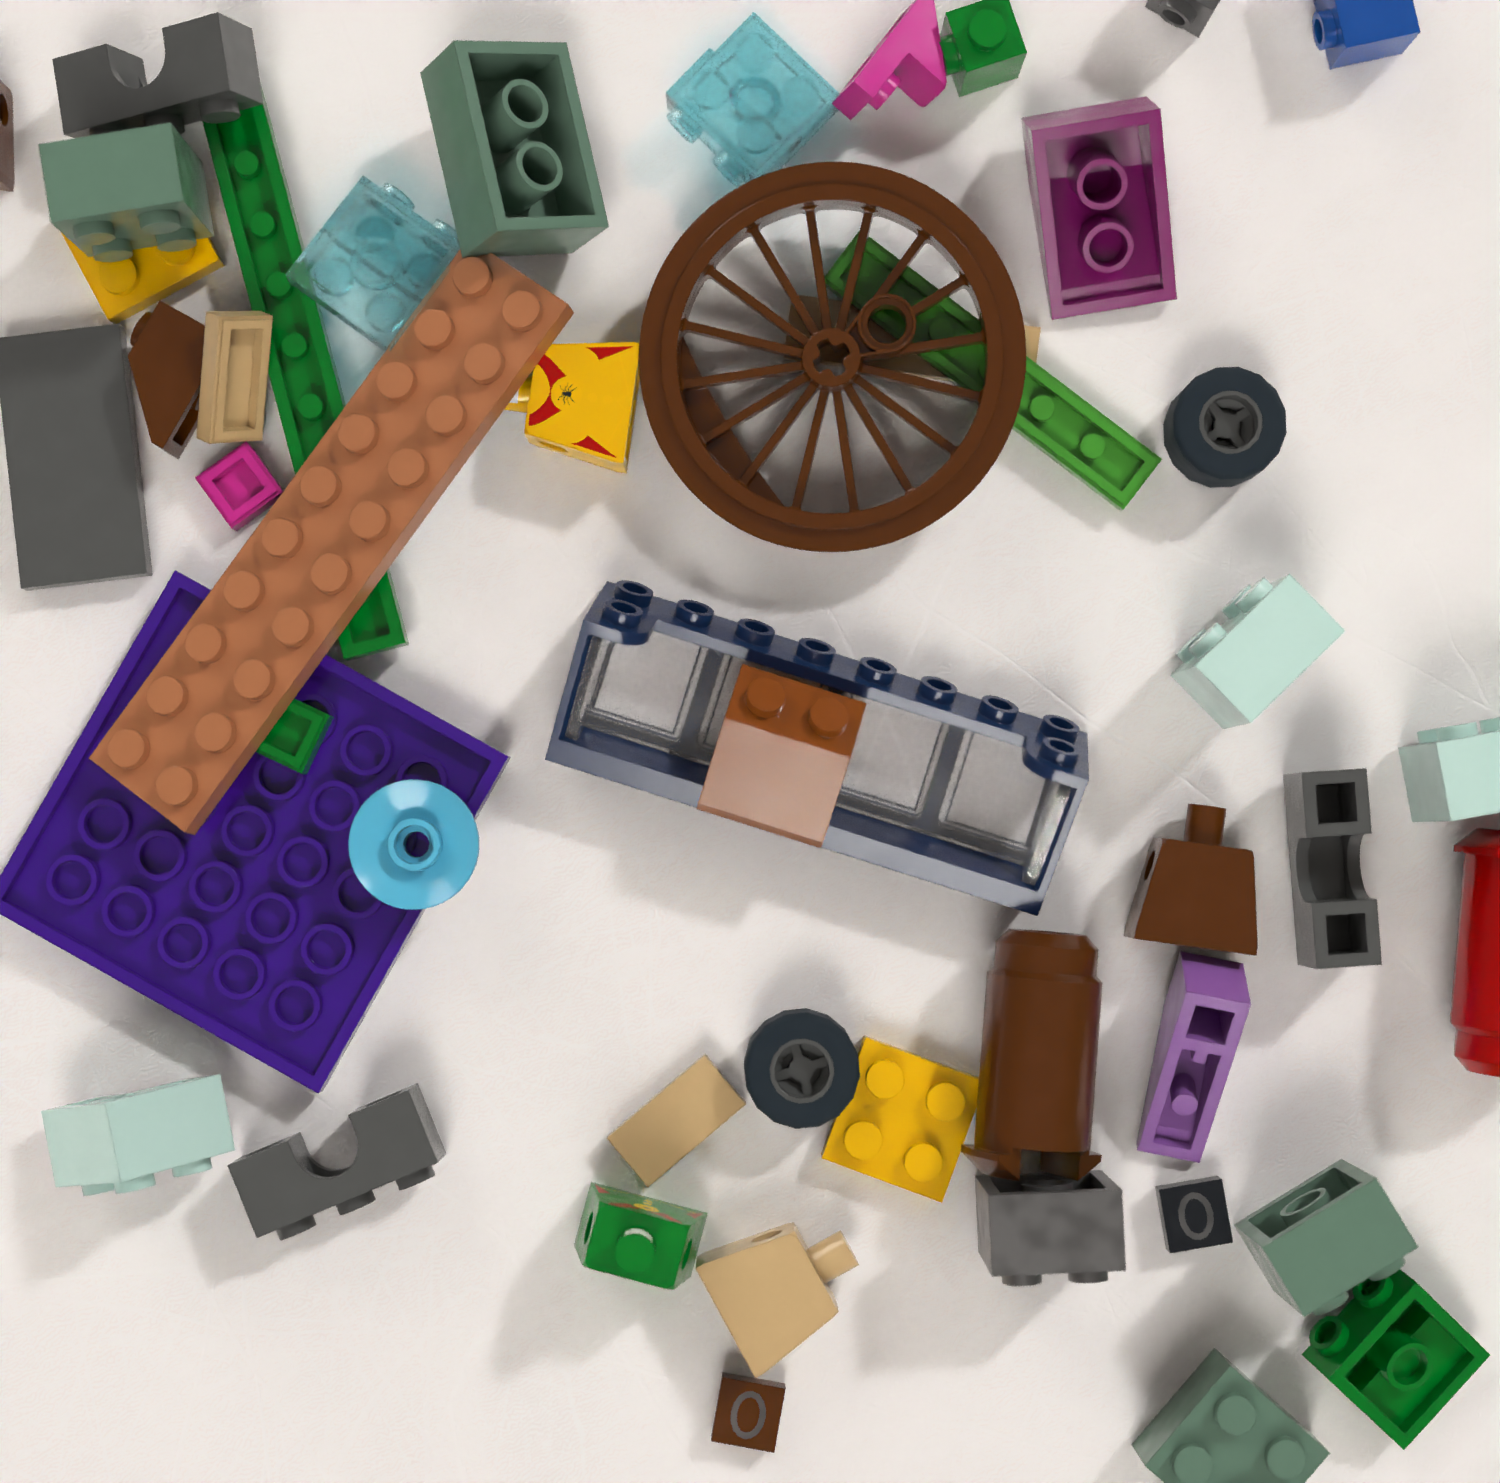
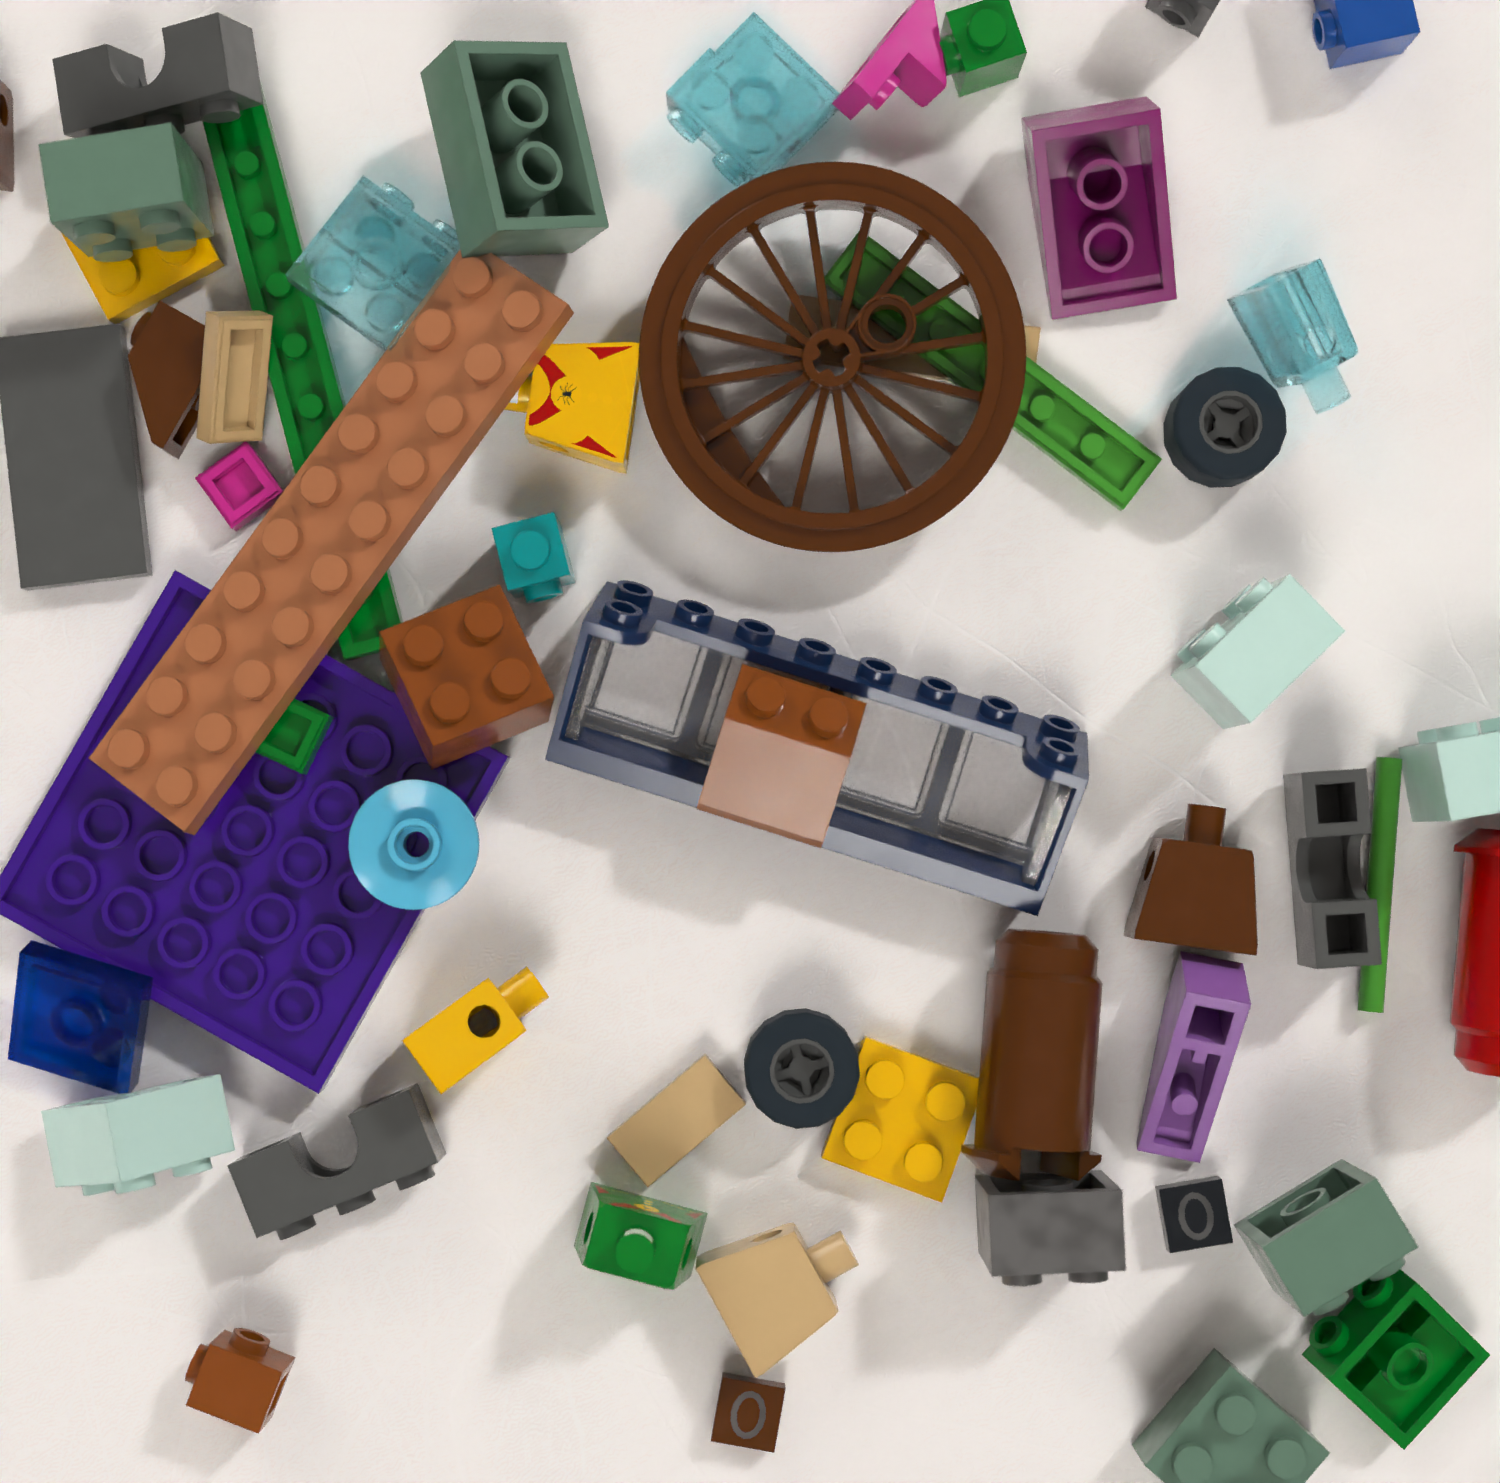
(79, 1017): none -> clear blue plate
(238, 1378): none -> dark orange brick
(449, 1048): none -> yellow torso
(465, 676): none -> dark orange brick
(534, 558): none -> teal brick
(1299, 331): none -> clear light blue torso
(1381, 875): none -> bright green bar

